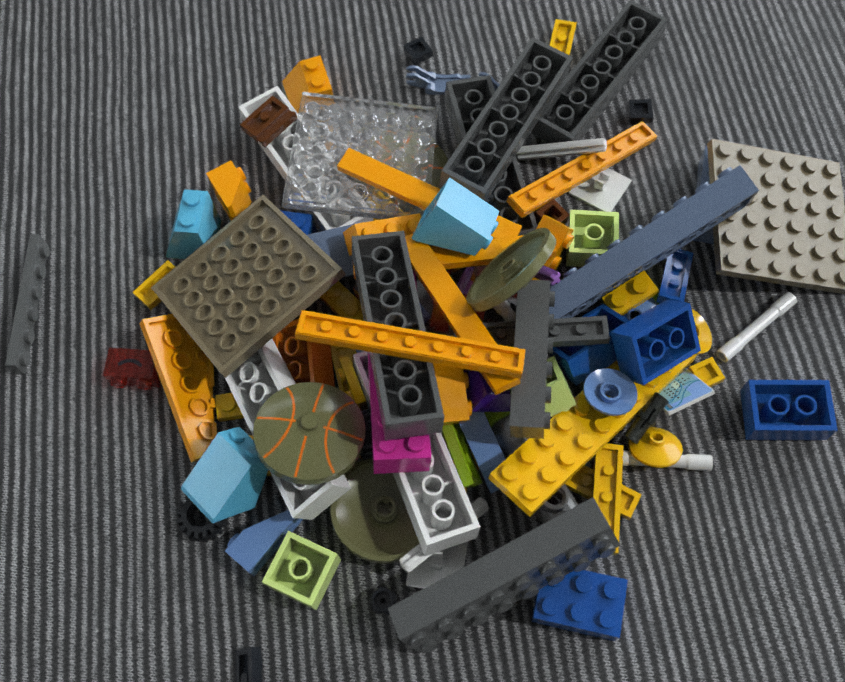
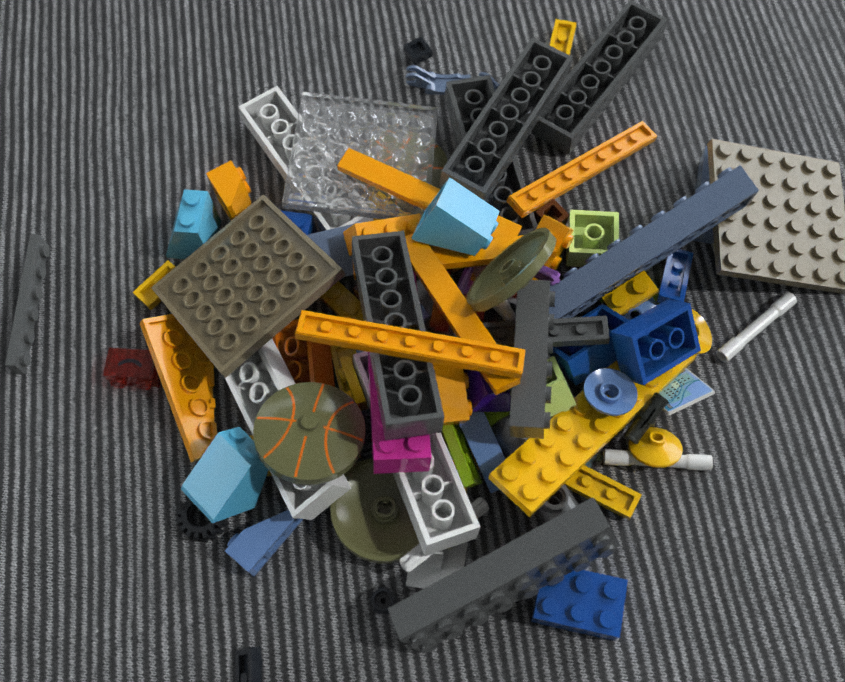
(227, 408): yellow plate -> none
(268, 121): reddish brown plate -> none
(301, 570): yellowish green brick -> none
(306, 76): light orange slope -> none
(562, 149): white axle -> none
(602, 190): white piece -> none
(608, 484): yellow plate -> none
(640, 110): black plate -> none
(708, 372): yellow plate -> none
(788, 410): blue brick -> none

